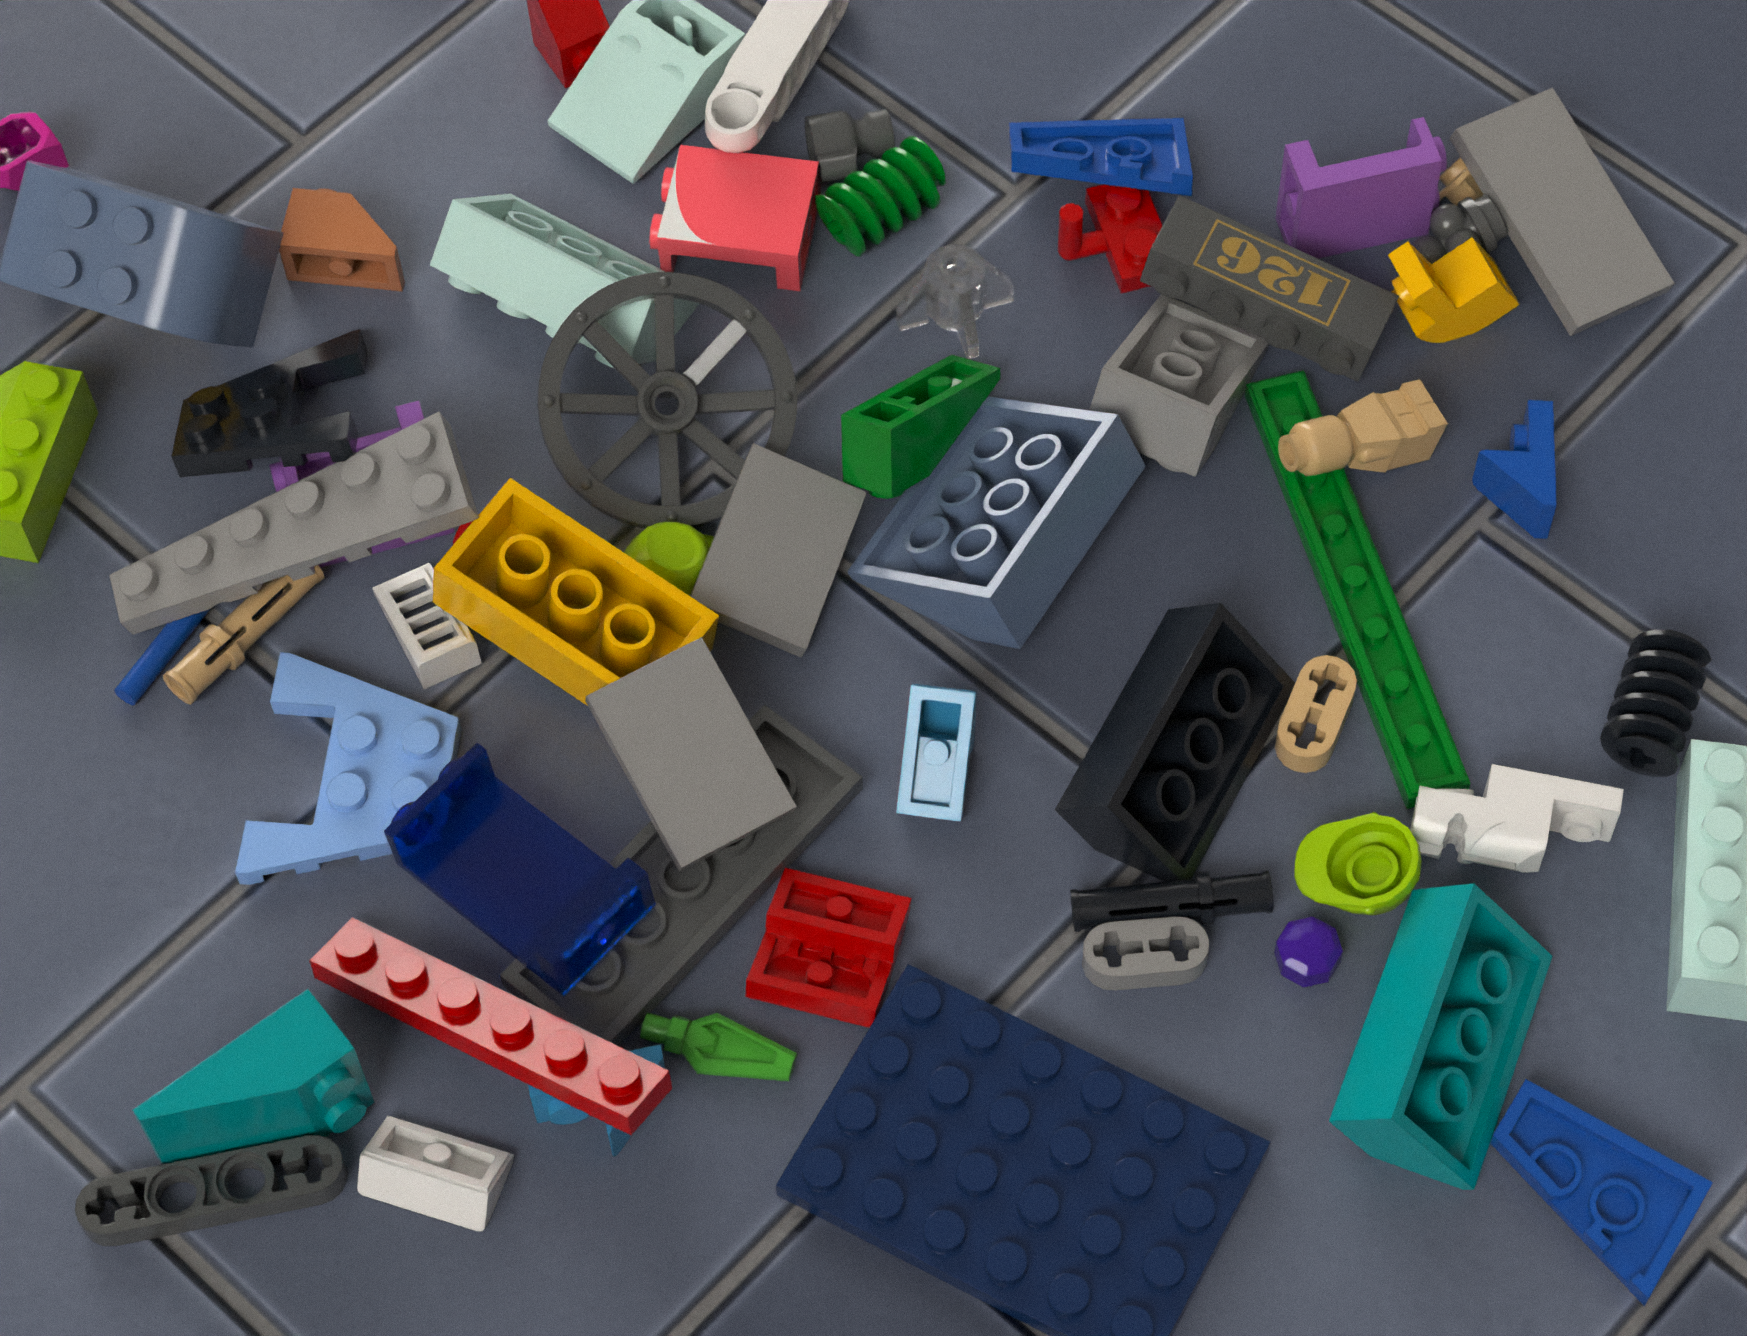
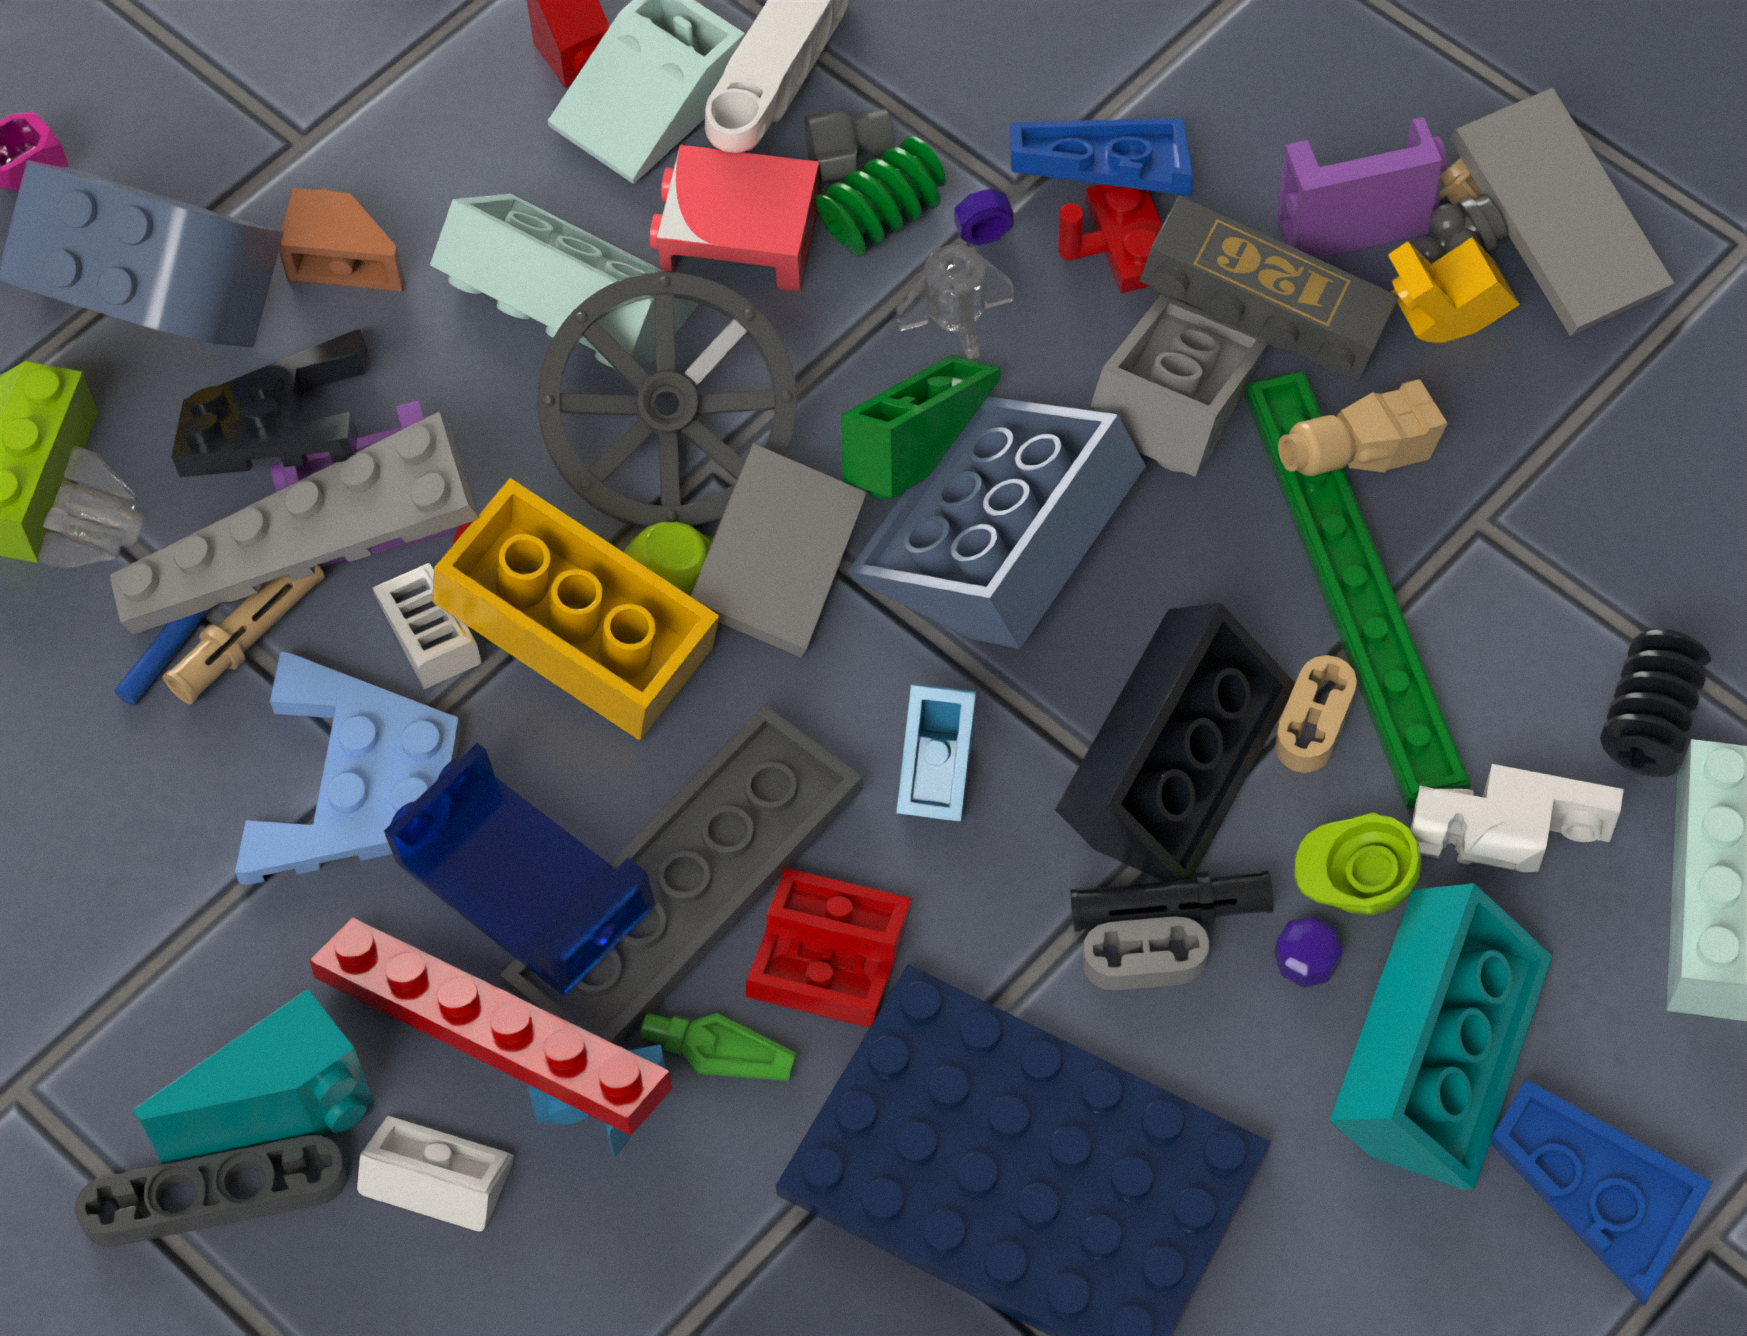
(91, 516): none -> clear brick
(690, 754): light grey tile -> none
(983, 217): none -> dark purple tile
(1525, 476): blue slope -> none

